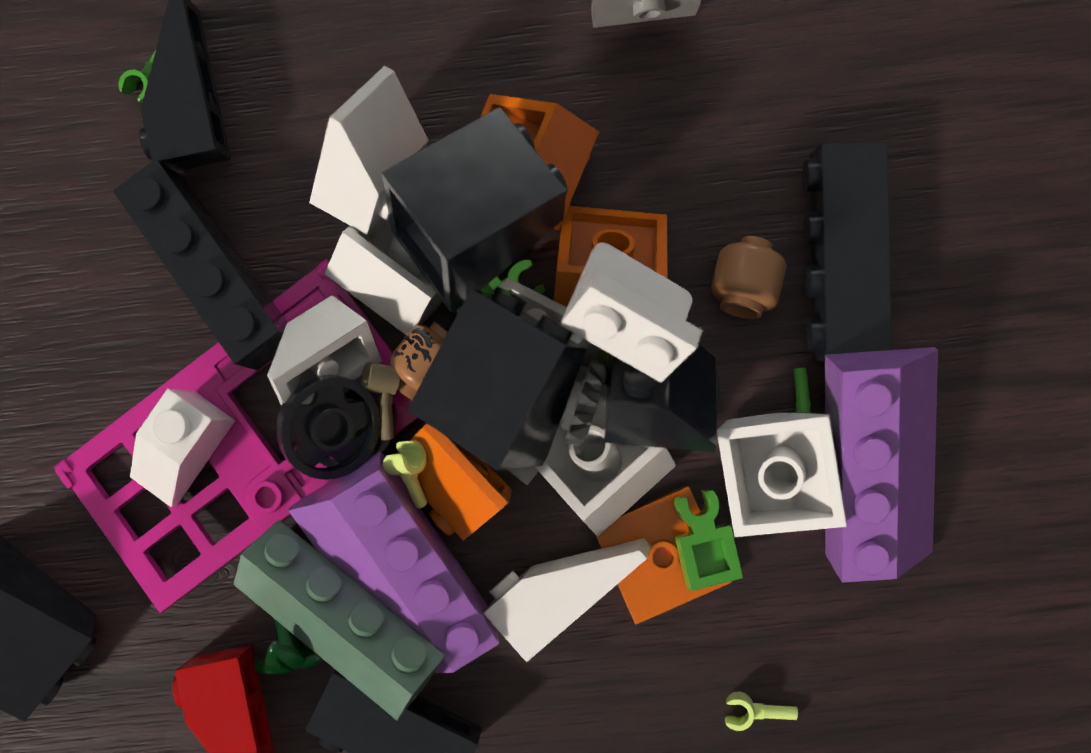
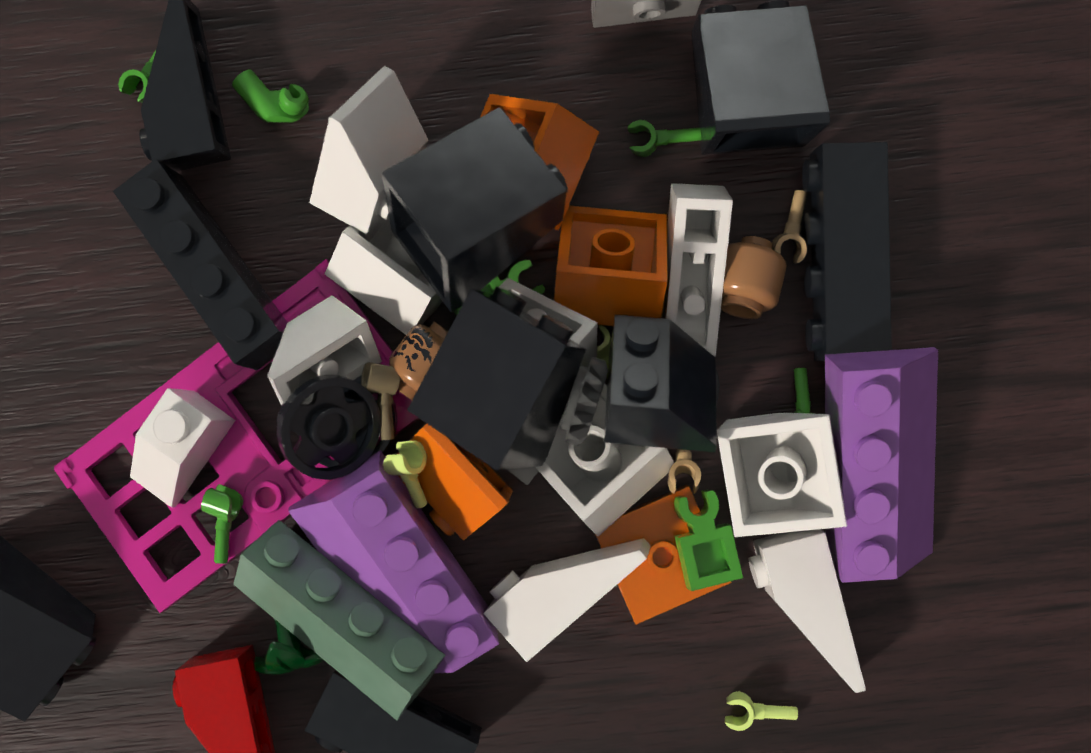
(224, 505): none -> bright green hand
(271, 105): none -> bright green arm
(632, 313): white bracket -> none
(660, 137): none -> bright green hand
(684, 465): none -> tan hand
(697, 259): none -> white slope
(757, 78): none -> black slope
(793, 227): none -> tan hand
(804, 584): none -> white slope

